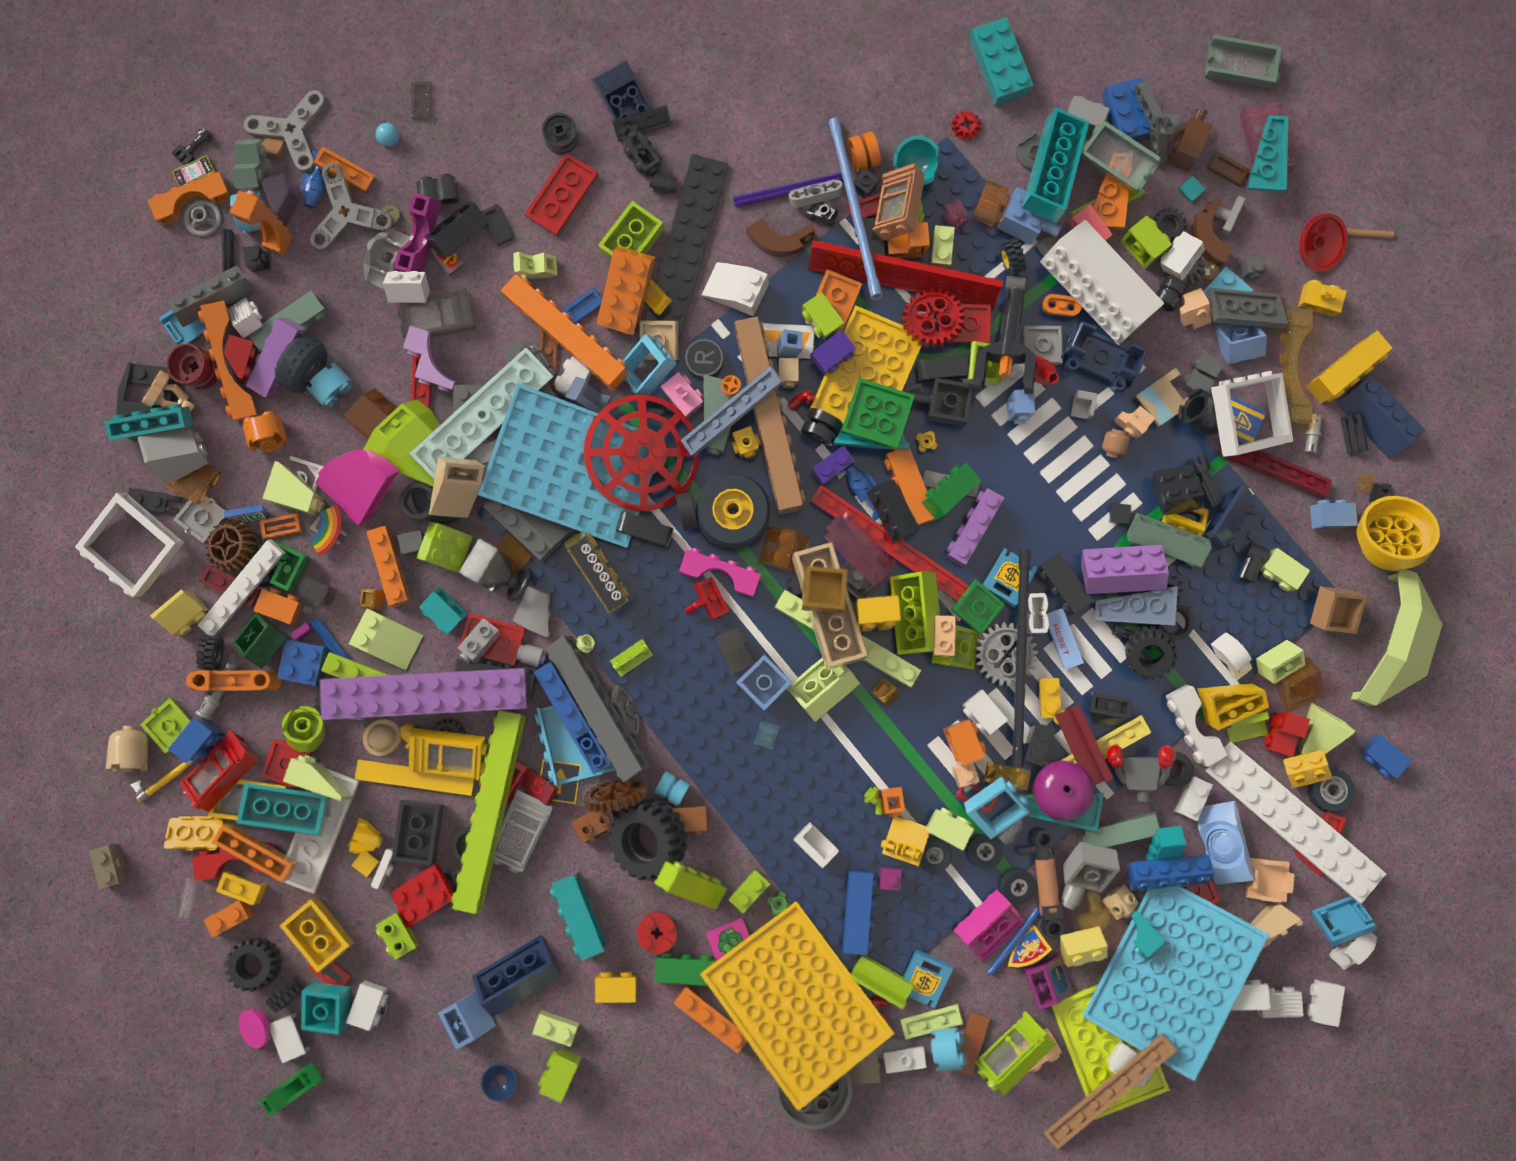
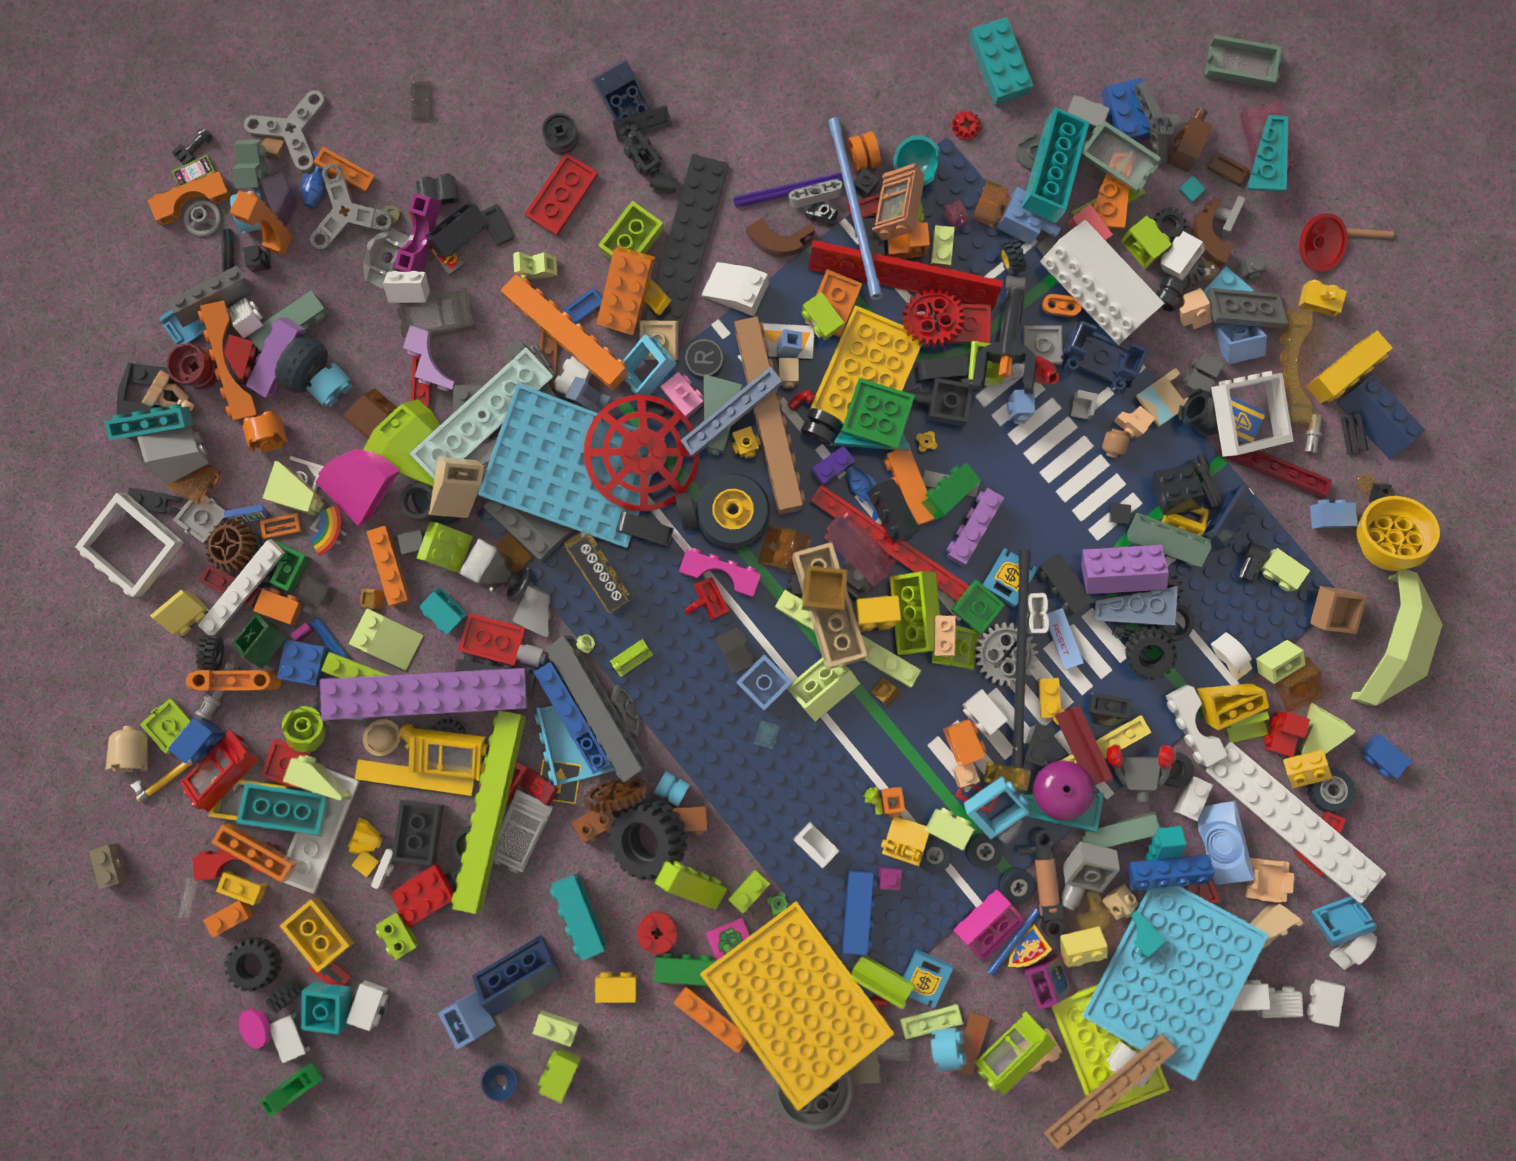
(192, 832): yellow piece -> none
(387, 135): medium azure piece -> none
(478, 641): light grey brick -> none
(732, 382): orange wheel -> none
(833, 352): dark purple brick -> none
(904, 1059): white plate -> none

